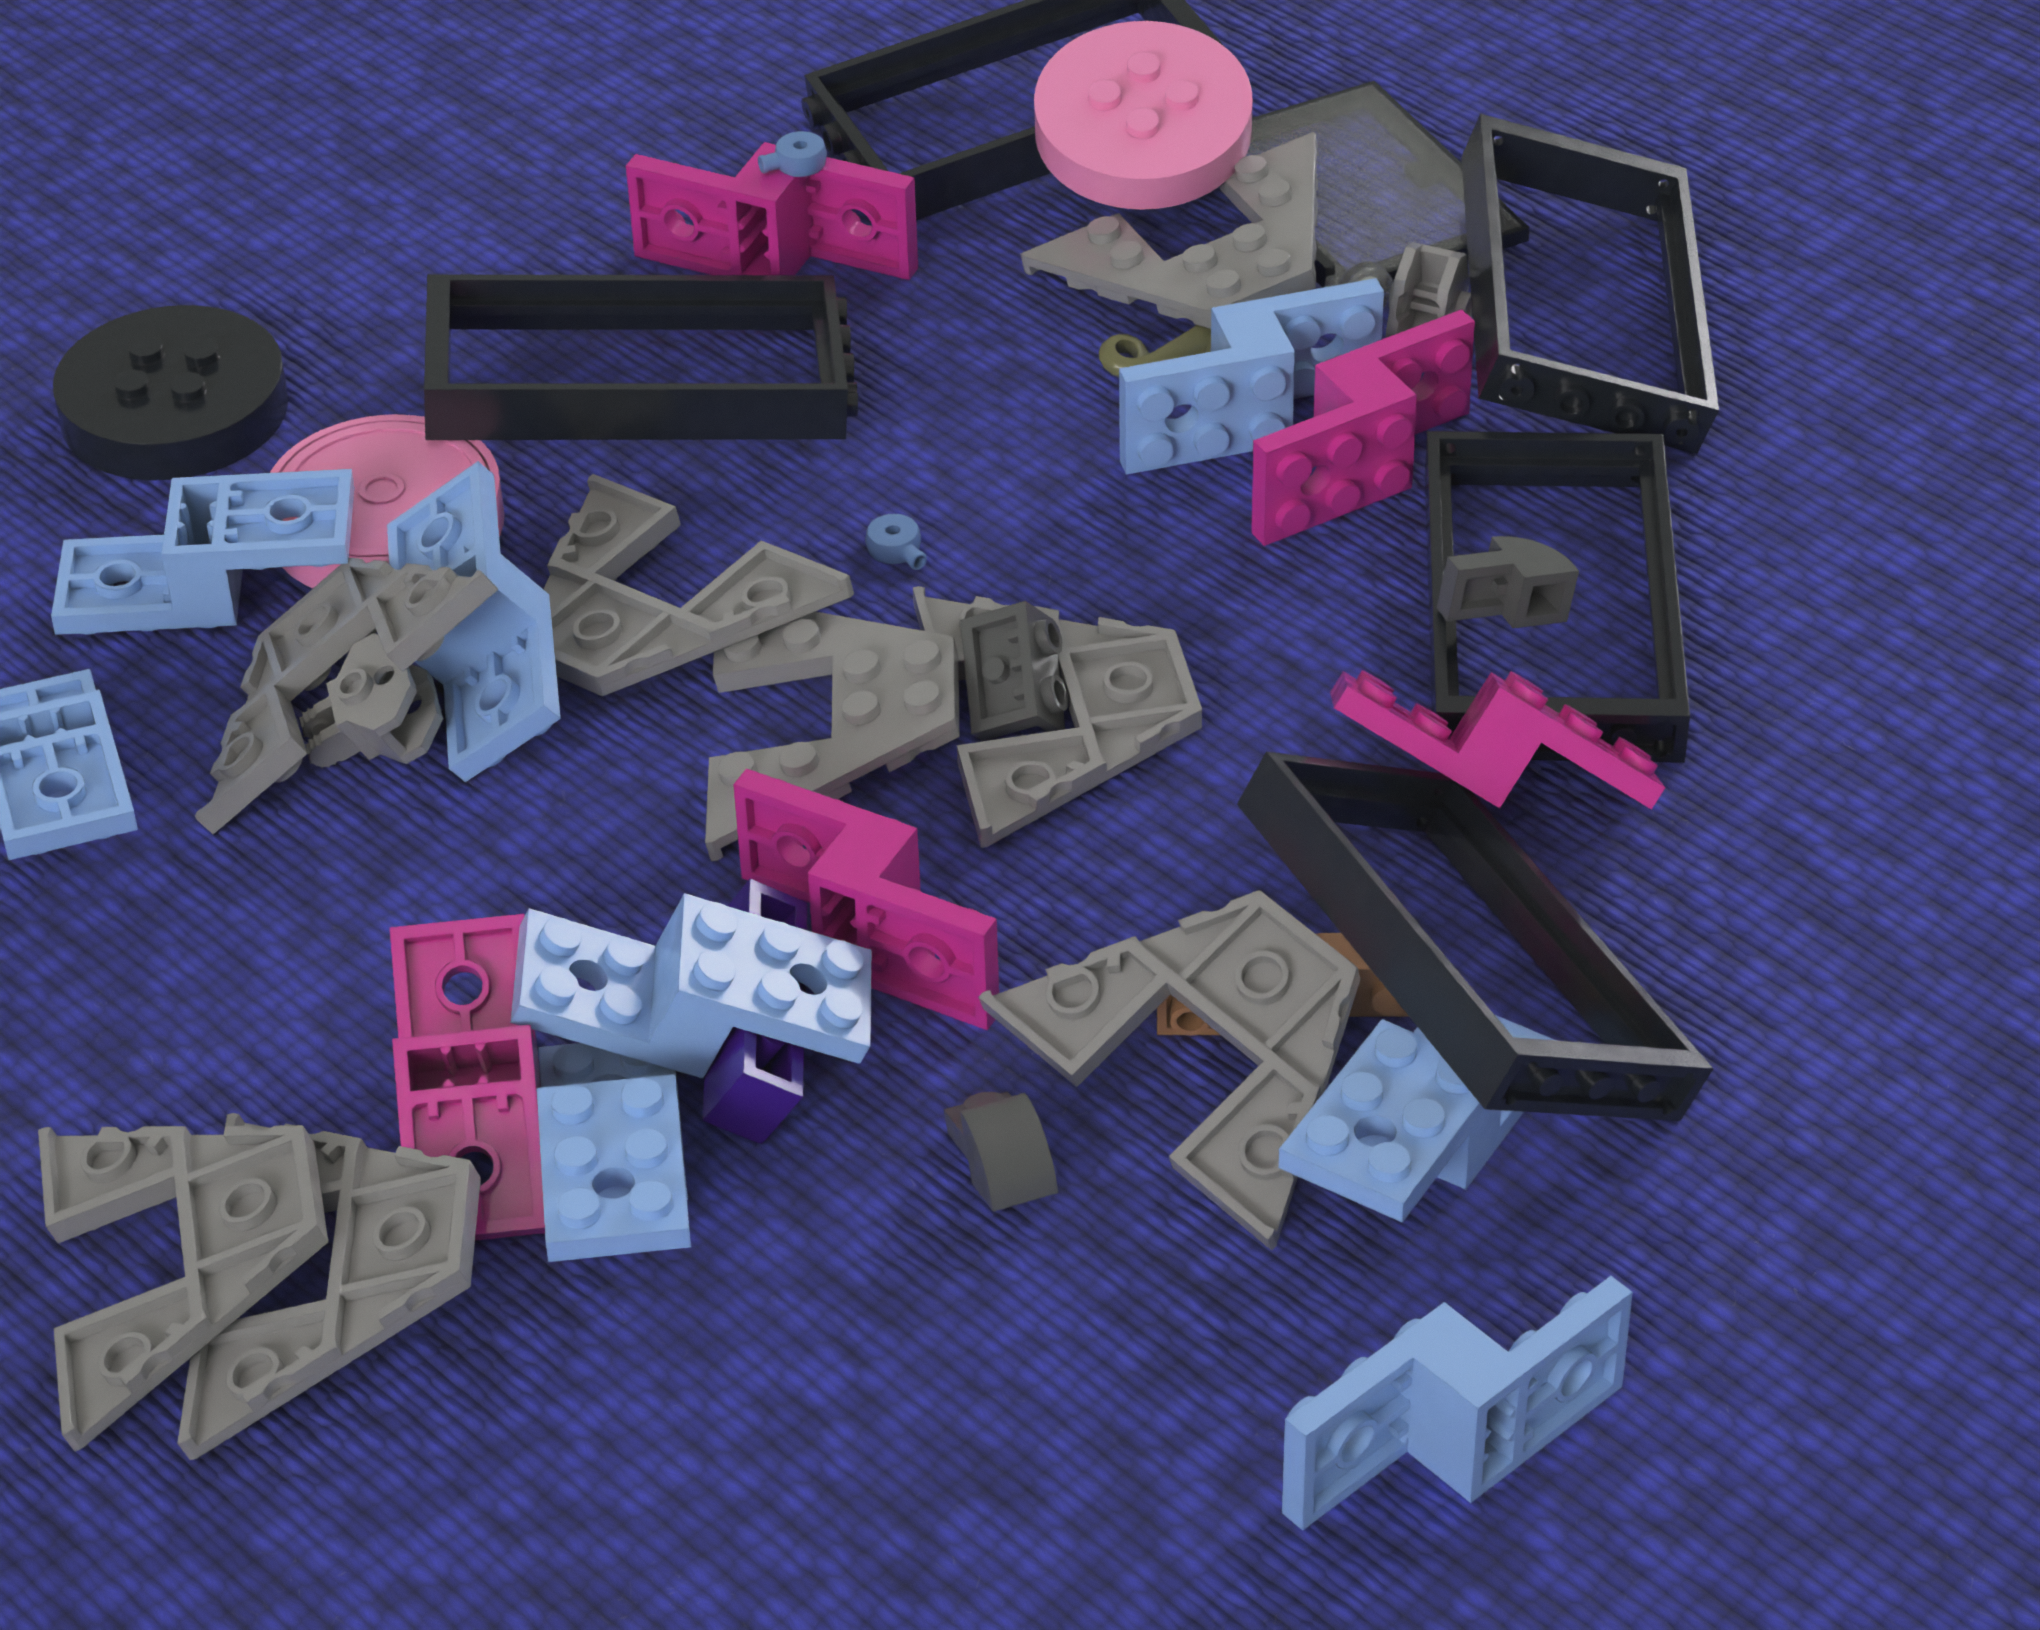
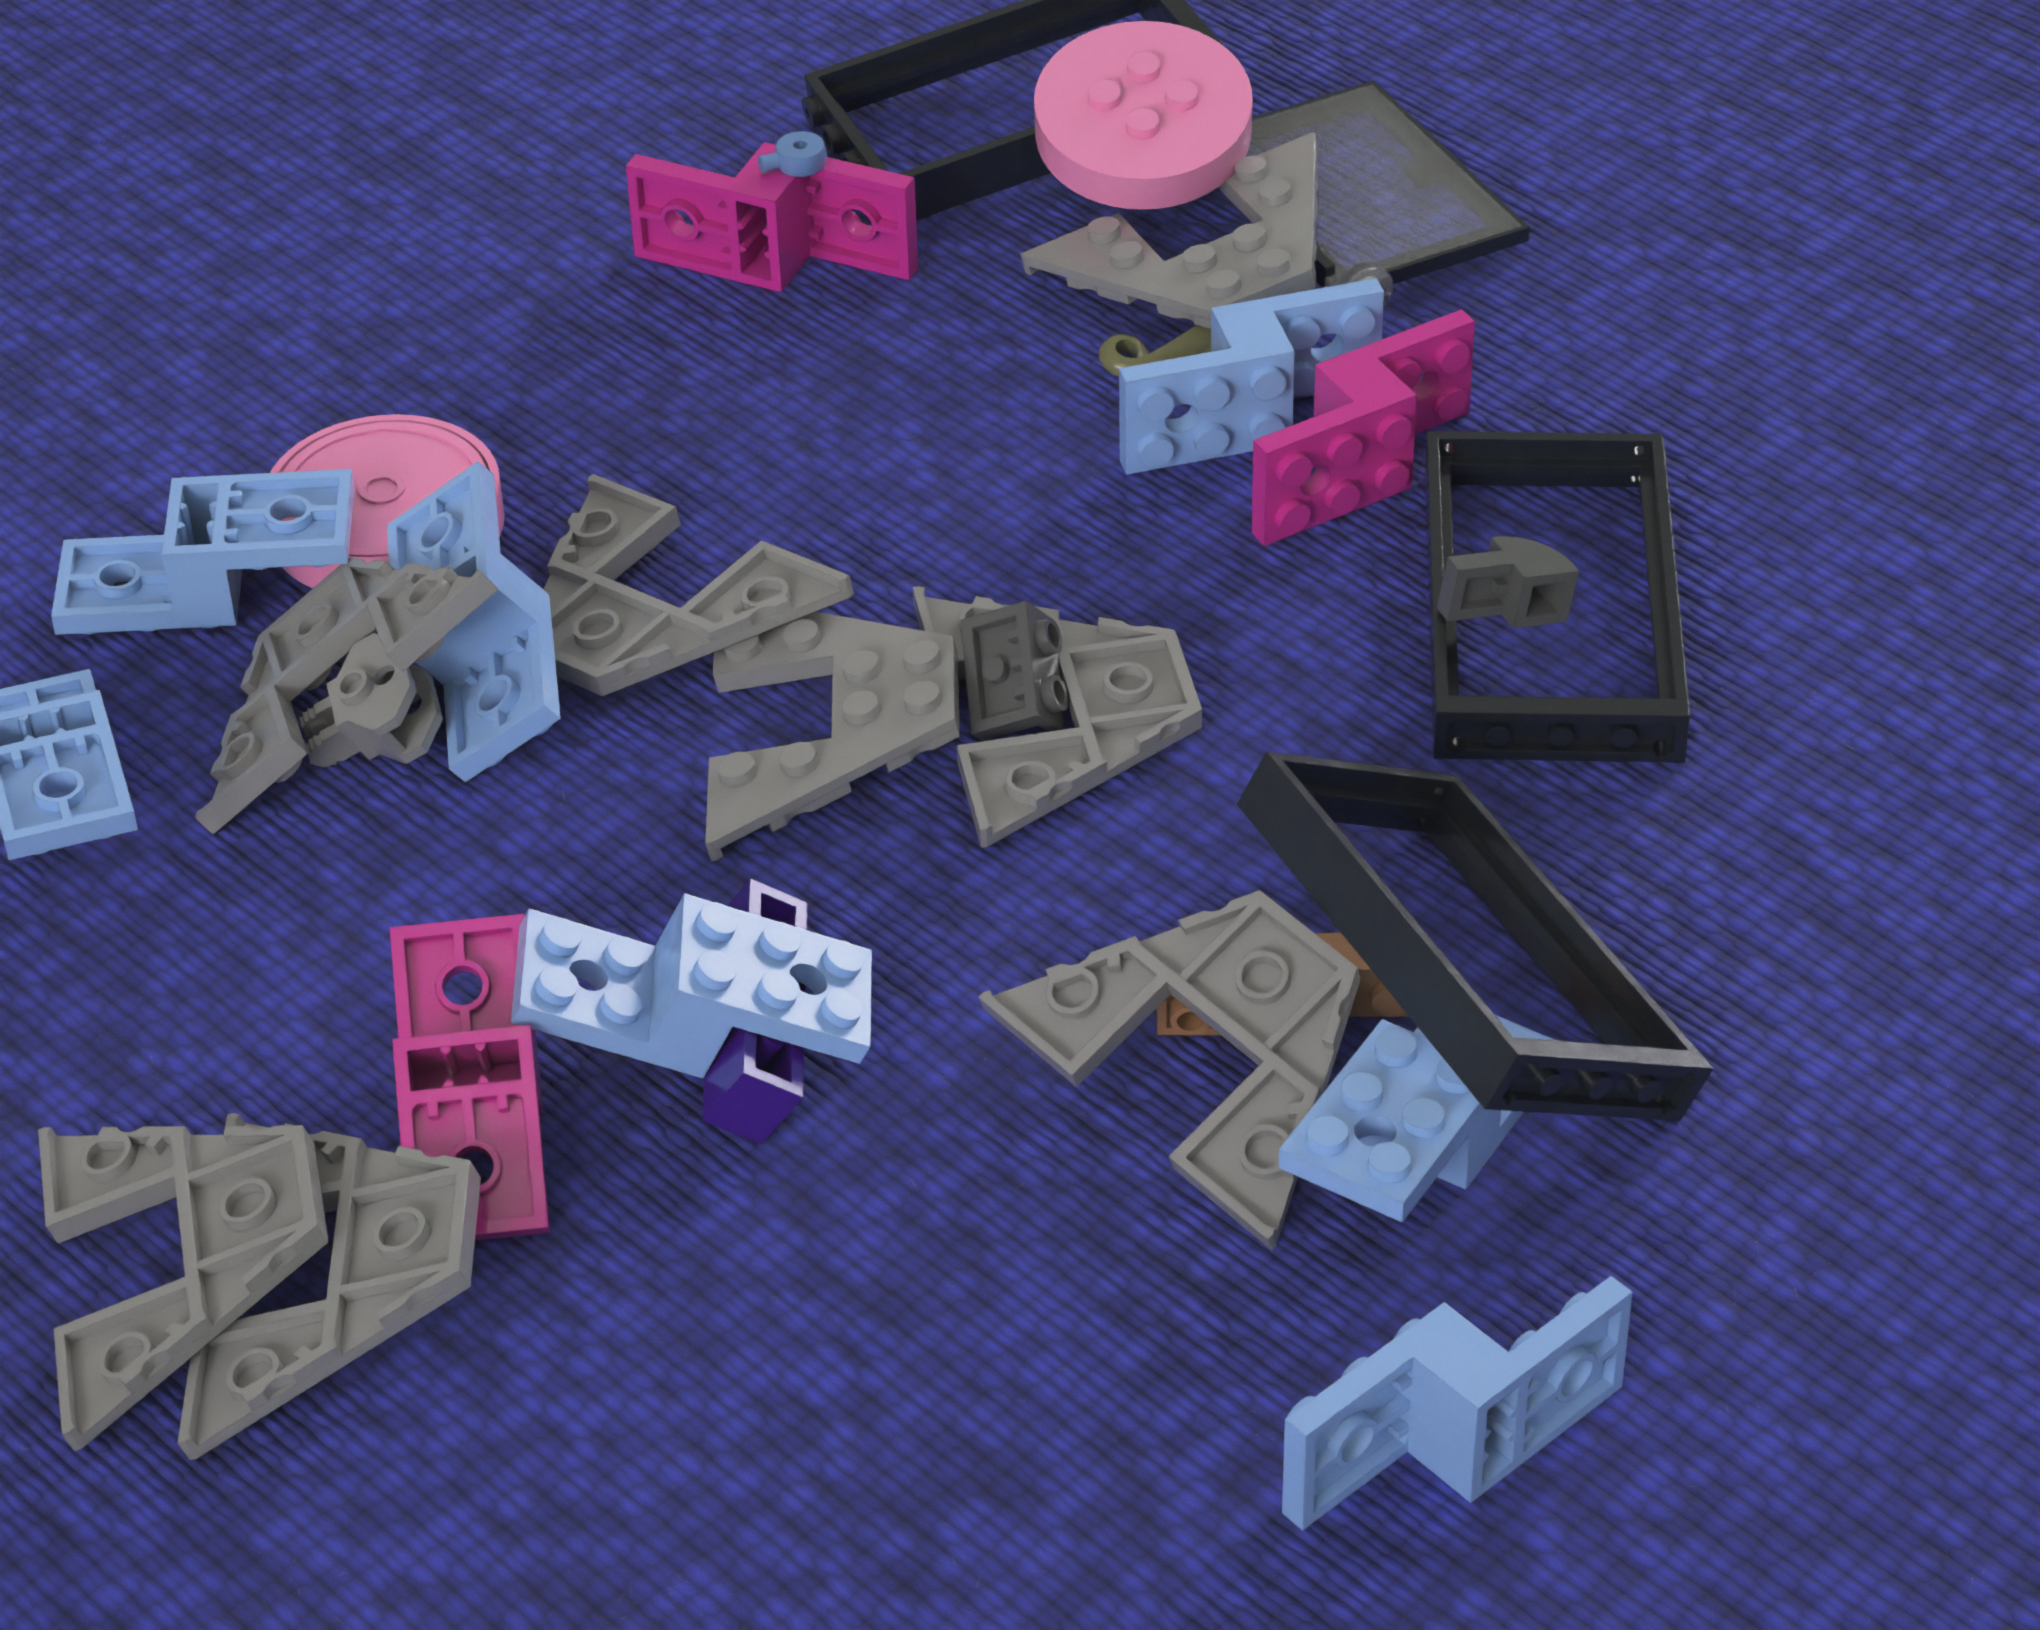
(170, 392): black brick -> none
(610, 1154): light blue bracket -> none
(638, 409): black door -> none
(866, 891): dark pink bracket -> none
(895, 541): medium blue piece -> none
(1003, 1148): dark grey brick -> none
(1427, 286): light grey hinge -> none
(1497, 736): dark pink bracket -> none
(1618, 183): black door -> none

